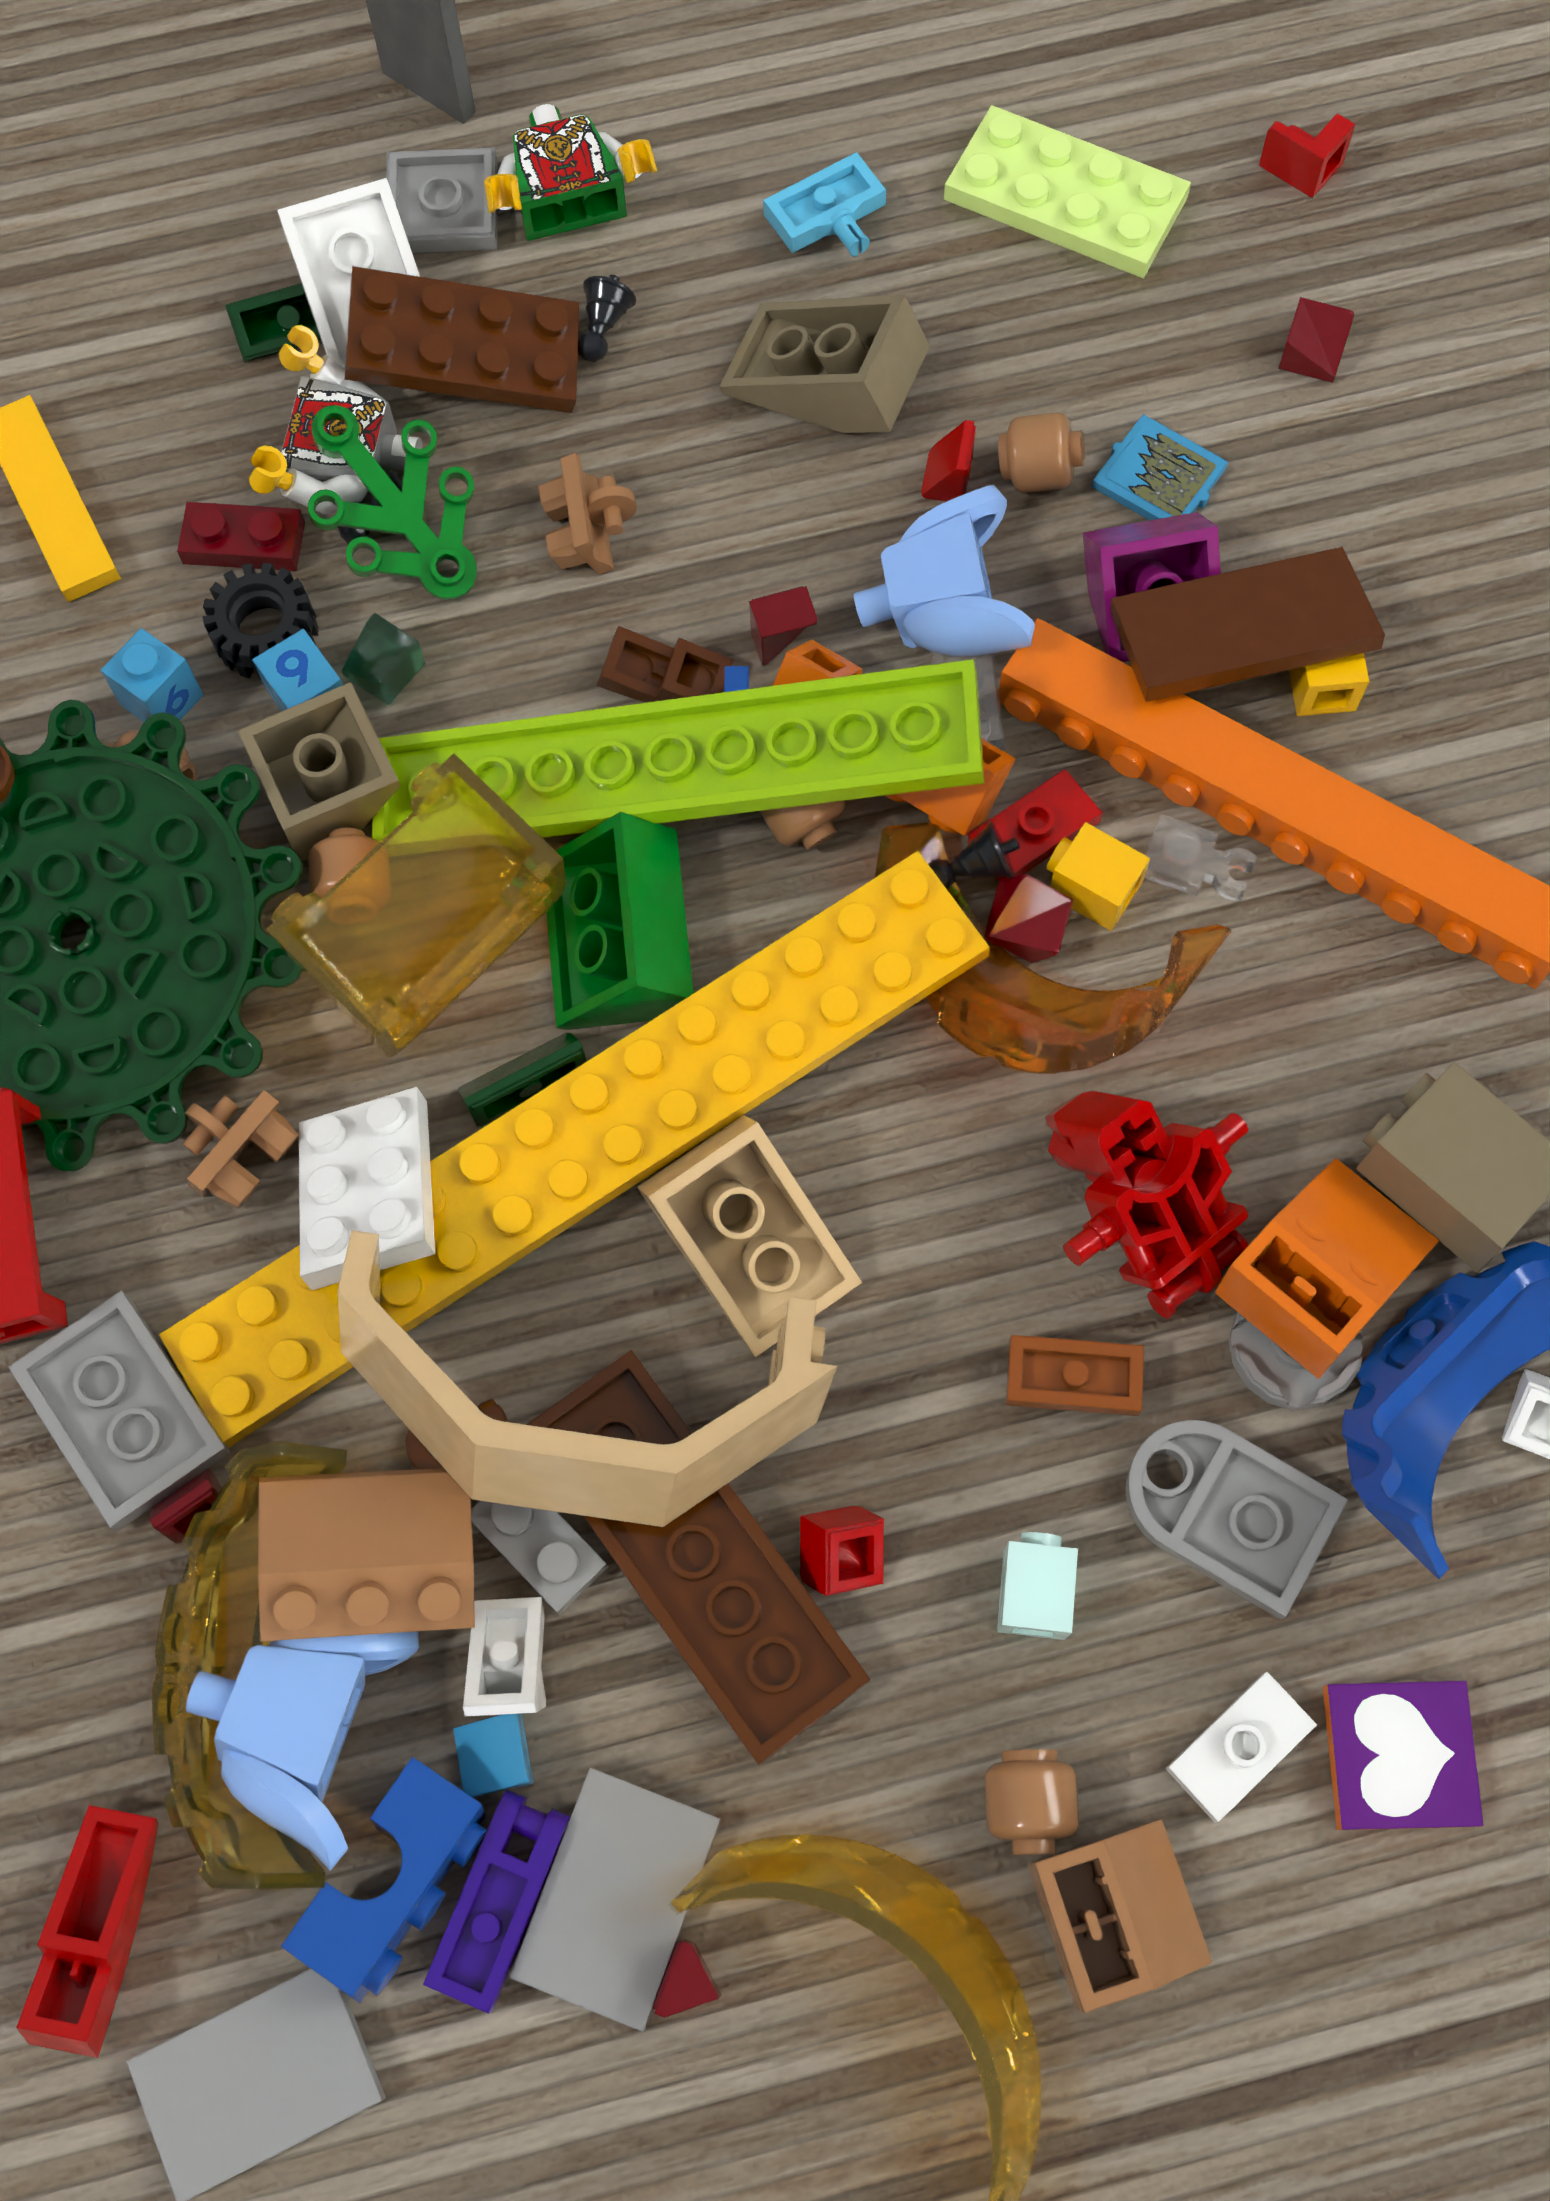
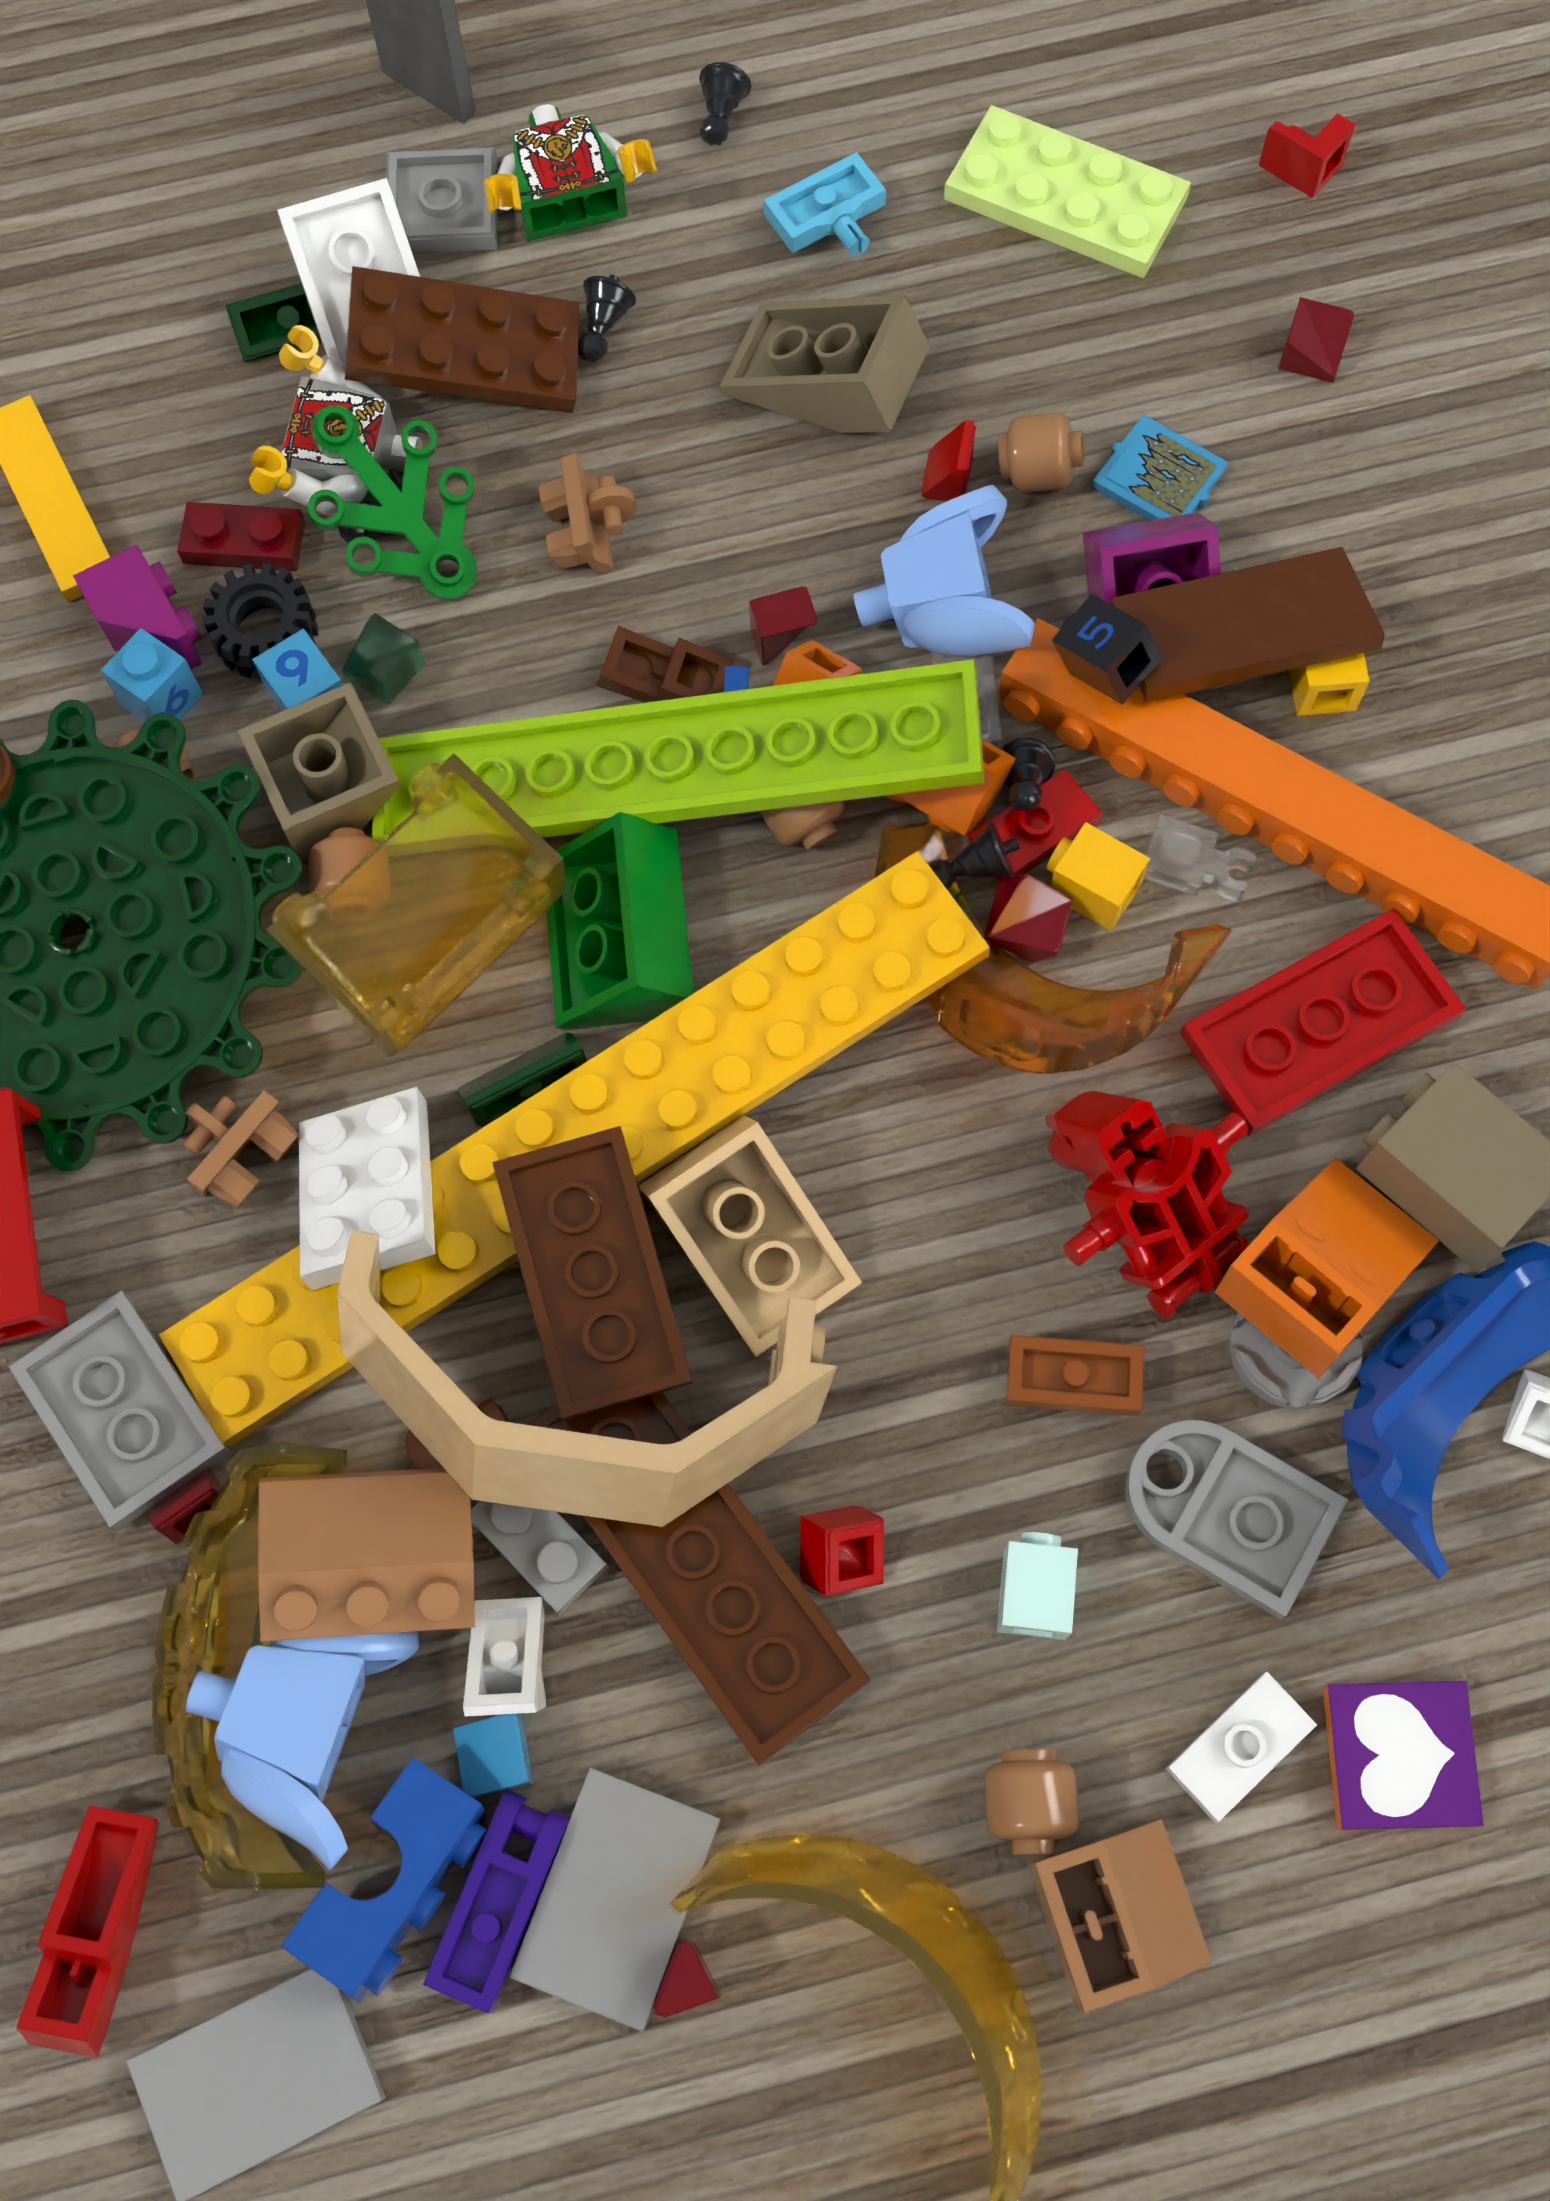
(133, 596): none -> magenta slope
(592, 1273): none -> reddish brown plate
(723, 88): none -> black piece
(1031, 769): none -> black piece
(1107, 648): none -> black brick
(1322, 1021): none -> red plate

